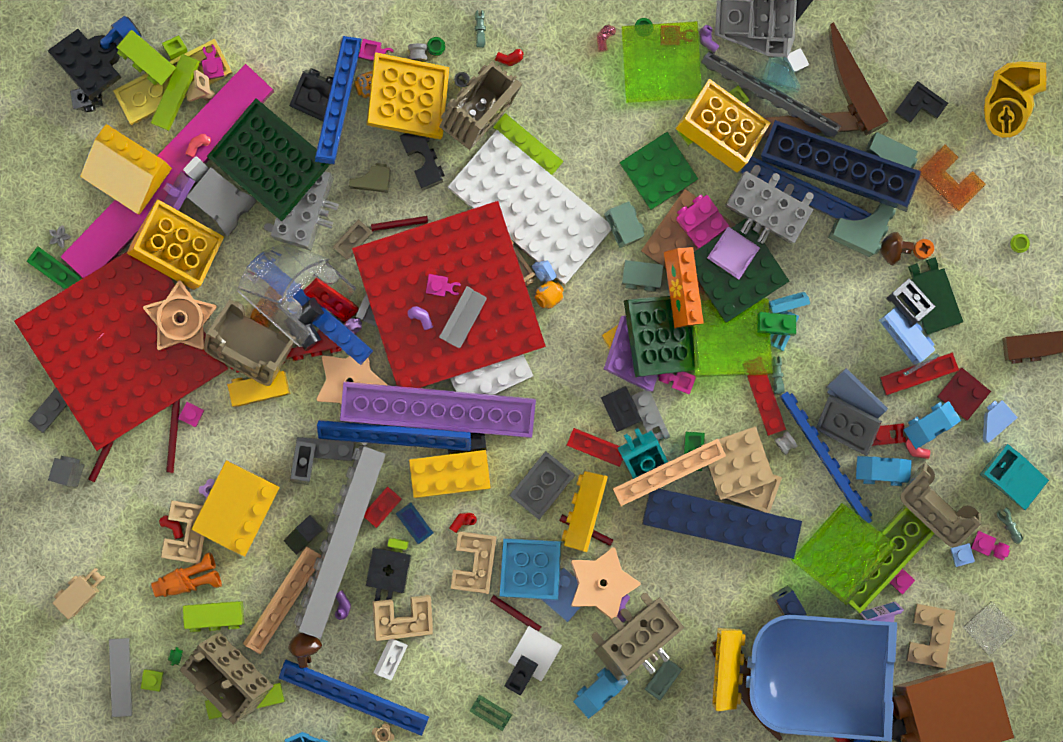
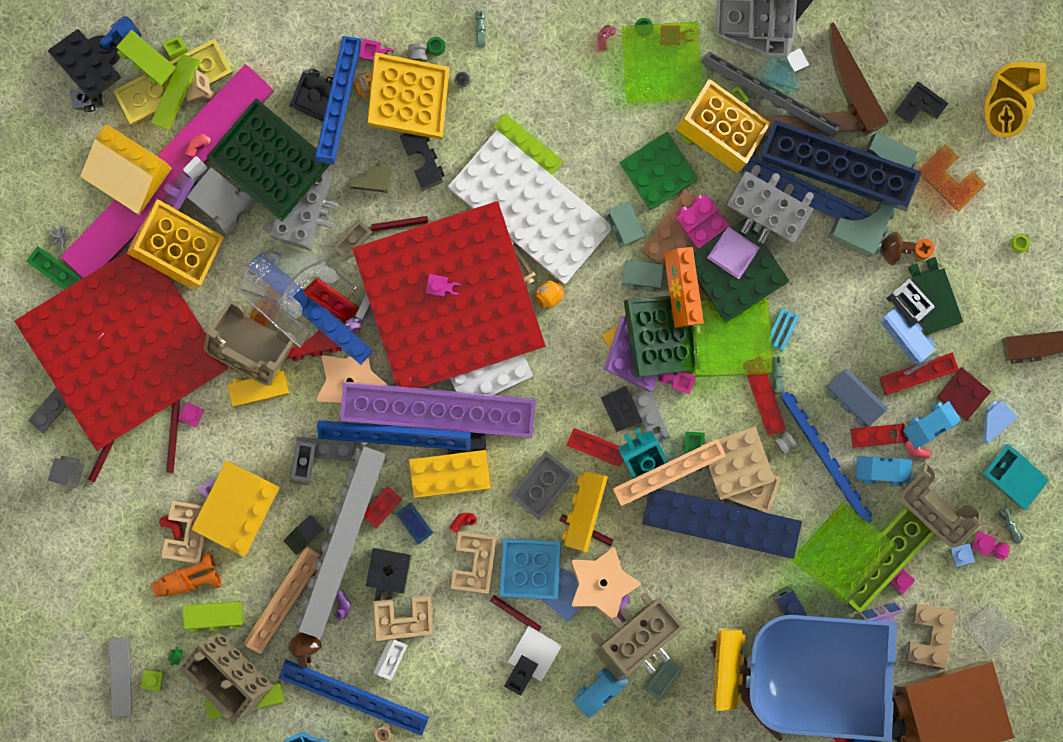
(77, 594): tan brick -> none
(180, 304): light nougat plate -> none
(212, 66): dark pink plate -> none
(310, 312): black brick -> none
(398, 544): lime plate -> none
(420, 314): medium lavender arm -> none
(463, 317): light grey panel -> none
(477, 704): clear green tile -> none
(479, 104): dark tan piece -> none
(511, 59): red arm -> none
(544, 271): light blue plate -> none
(706, 38): medium lavender arm -> none
(776, 323): green plate -> none
(789, 302): medium azure tile -> none
(848, 425): dark grey plate -> none

